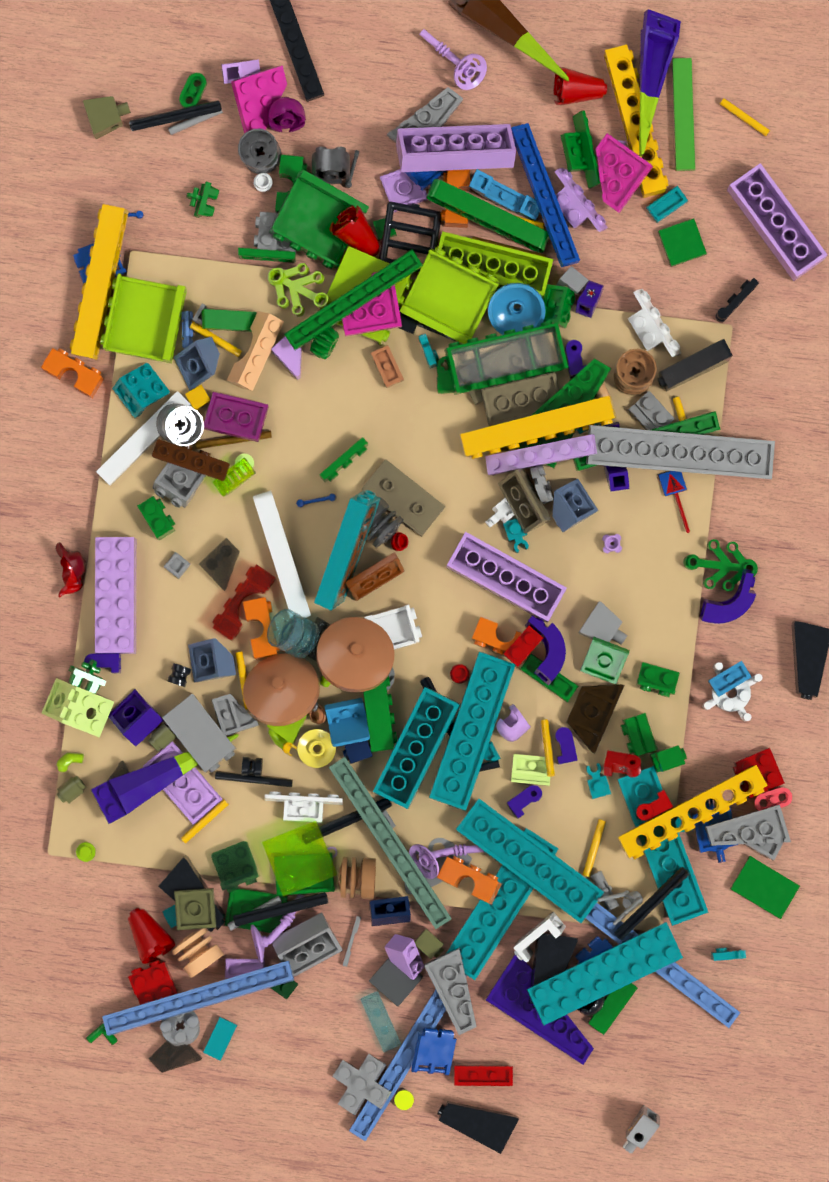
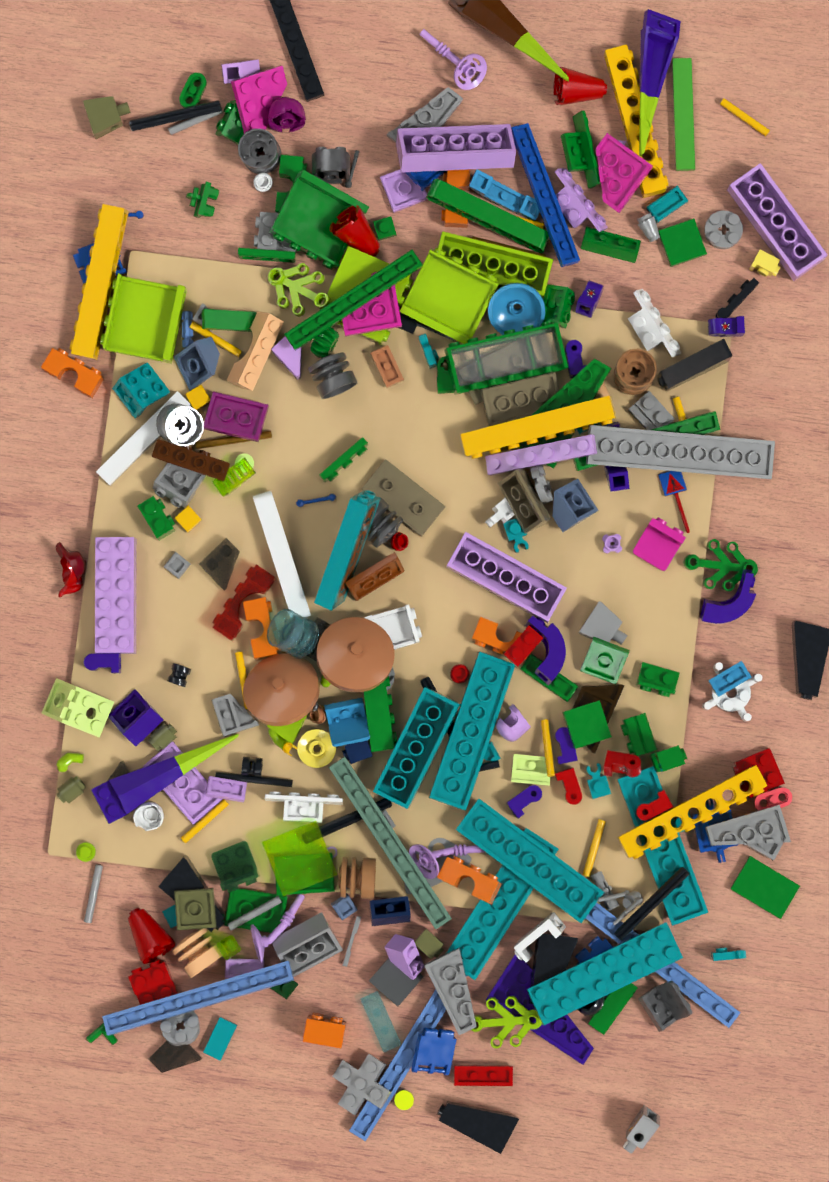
(93, 893): none -> light grey bar
(94, 682): hips -> none
(148, 816): none -> white hair
(188, 518): none -> yellow tile
(199, 734): light grey panel -> none
(210, 660): sand blue slope -> none
(226, 789): none -> lavender plate
(228, 947): none -> clear neon green slope
(230, 125): none -> green bracket
(280, 909): black axle -> none
(324, 1030): none -> orange brick
(334, 378): none -> flat silver wheel
(344, 907): none -> sand blue tile
(388, 224): black bar -> none
(508, 1021): none -> lime plant
(573, 280): light grey panel -> none
(573, 792): none -> red leg
(586, 724): none -> green tile
(610, 245): none -> green slope
(649, 227): none -> light grey cone
(659, 543): none -> dark pink bracket
(665, 1005): none -> flat silver bracket
(716, 237): none -> light grey plate
(726, 327): none -> dark purple leg
(765, 264): none -> light yellow brick

